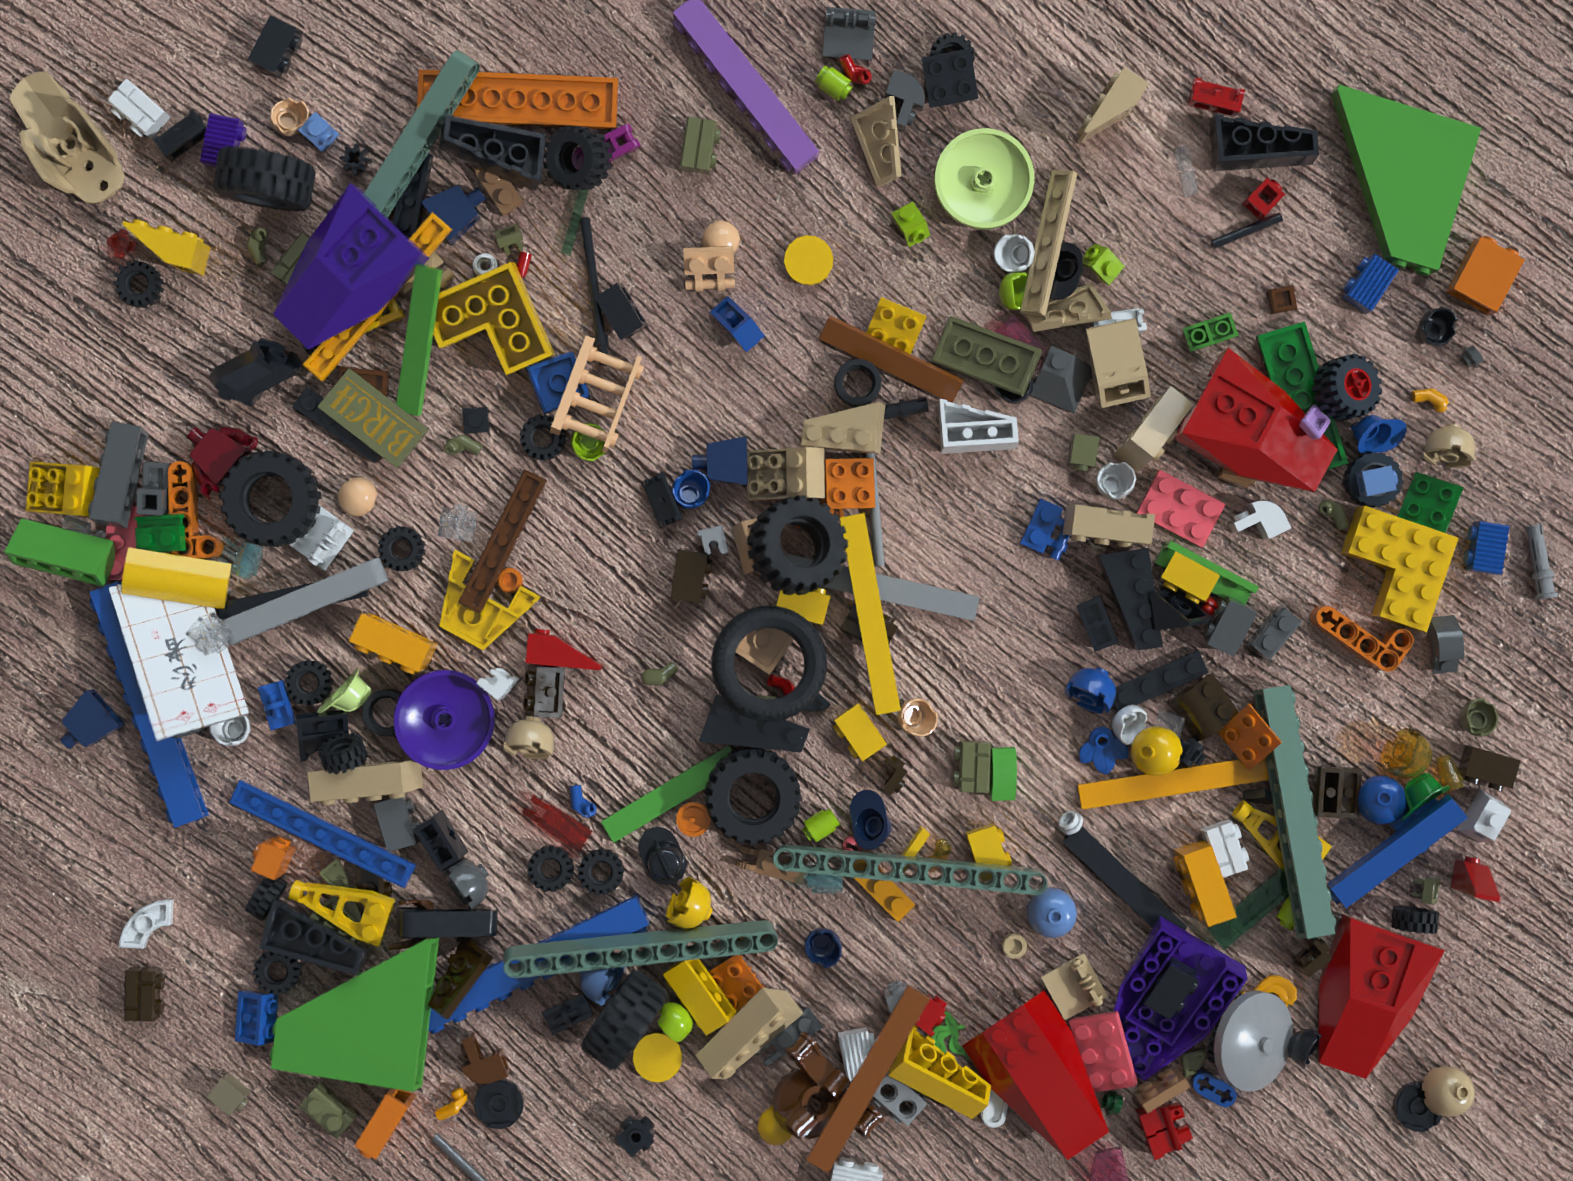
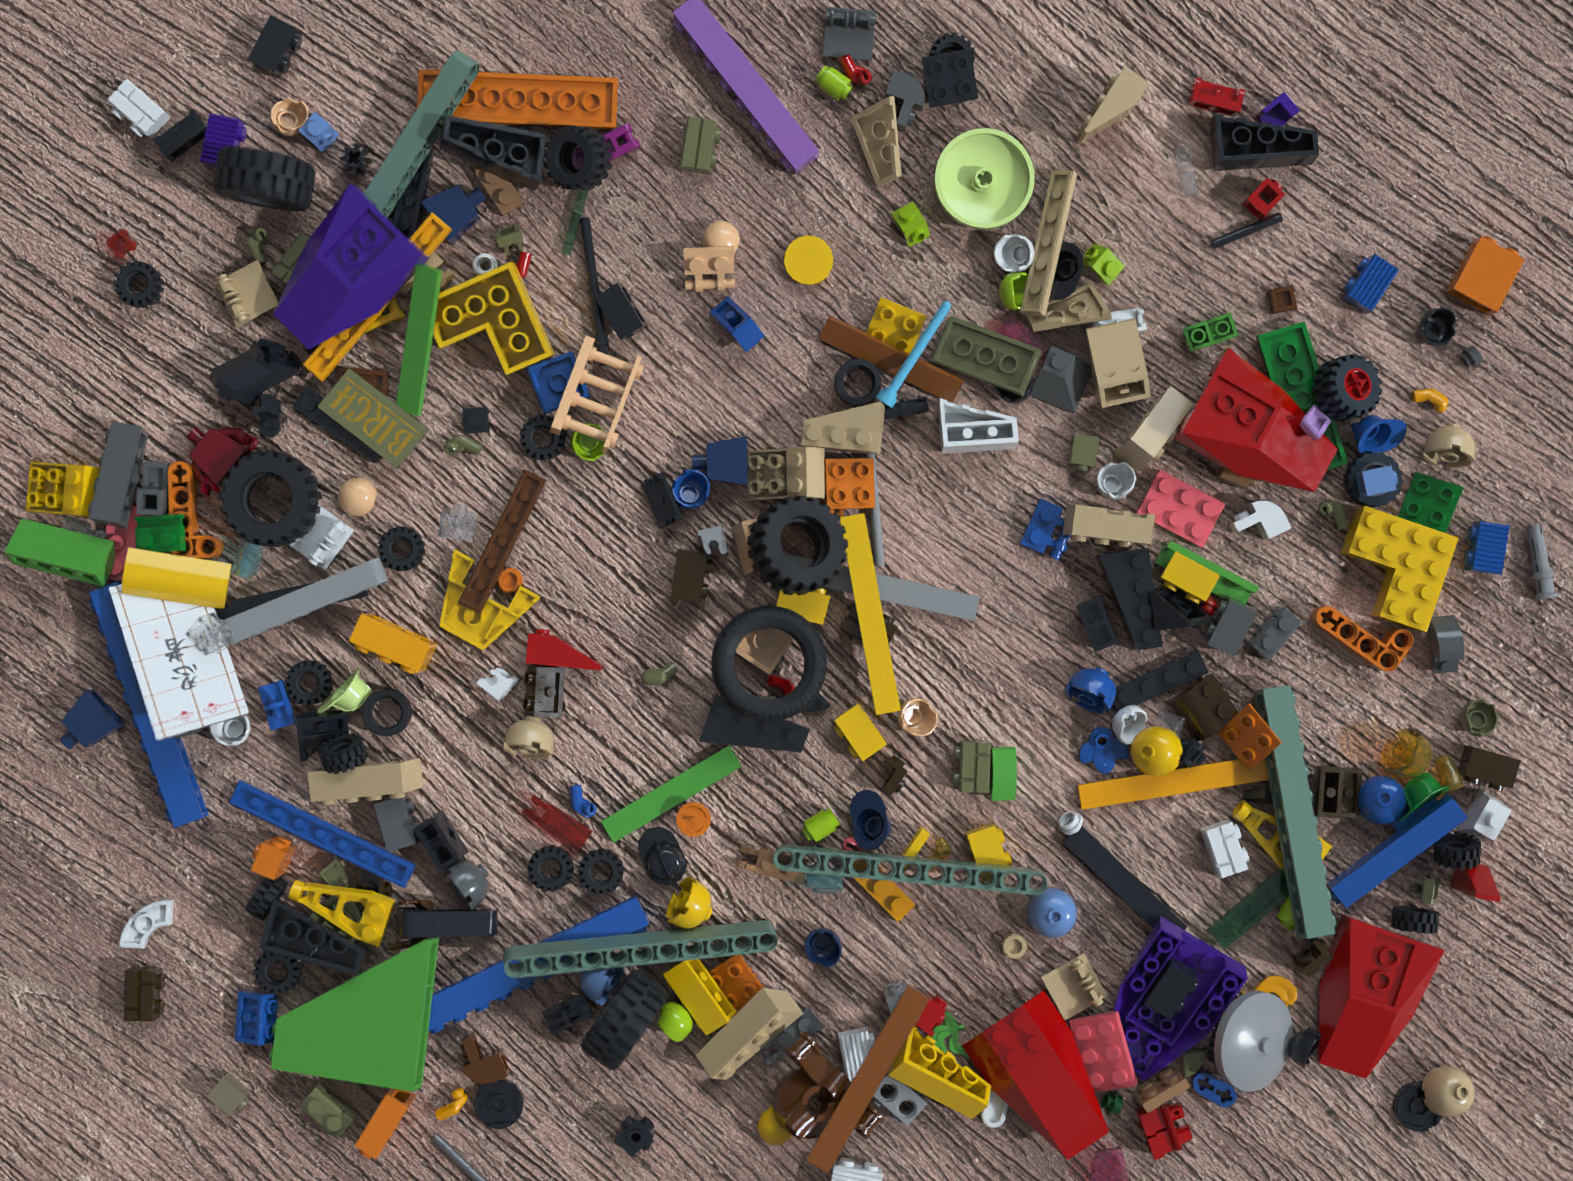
(65, 140): tan piece -> none
(181, 251): yellow slope -> none
(246, 293): none -> tan hinge
(269, 415): none -> black hips
(443, 719): dark purple dish -> none
(462, 973): dark brown wing -> none
(657, 1057): yellow tile -> none
(757, 829): black tyre -> none
(889, 394): none -> medium azure piece
(1204, 883): light orange brick -> none
(1278, 111): none -> dark purple panel
(1408, 172): bright green slope -> none
(1457, 851): none -> black tyre

